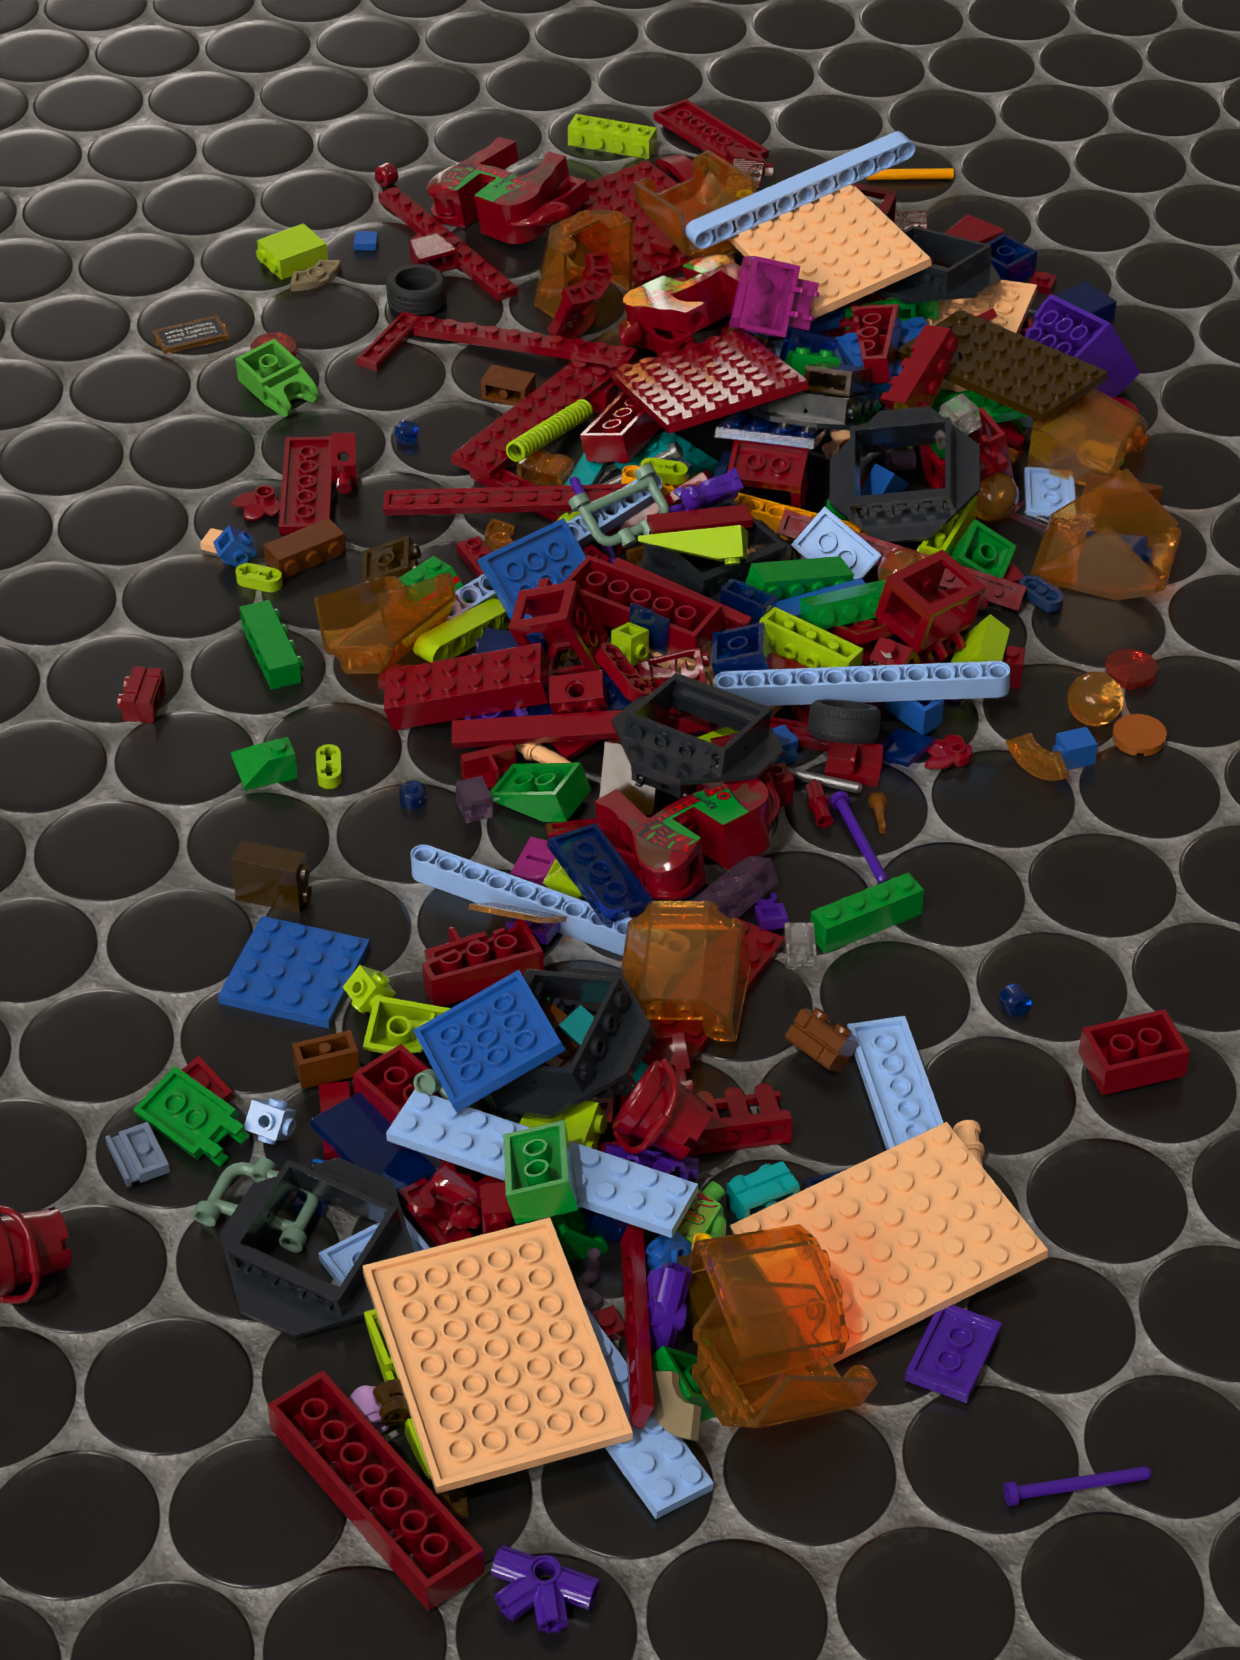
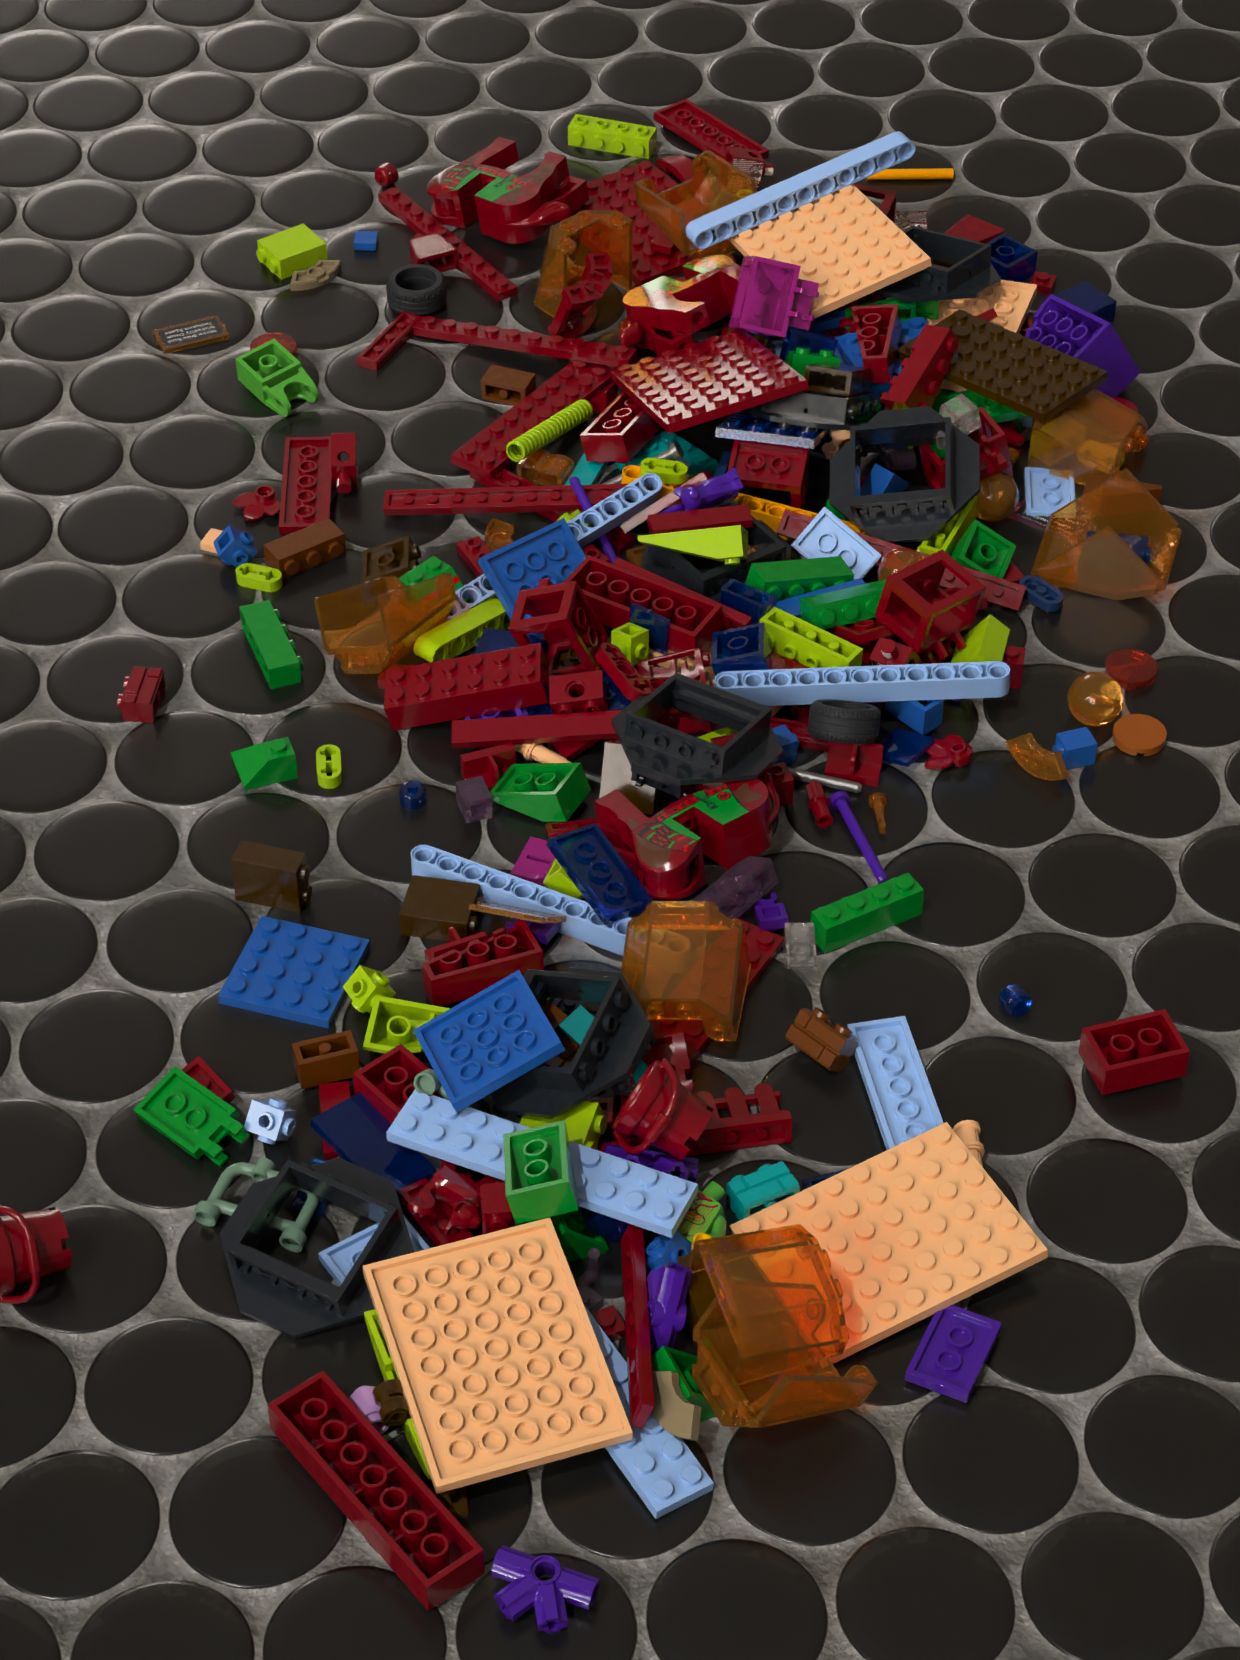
(137, 1154): sand blue plate -> none
(406, 432): clear blue piece -> none
(436, 905): none -> dark brown brick
(627, 535): sand green bar -> none
(1015, 1493): dark purple bar -> none

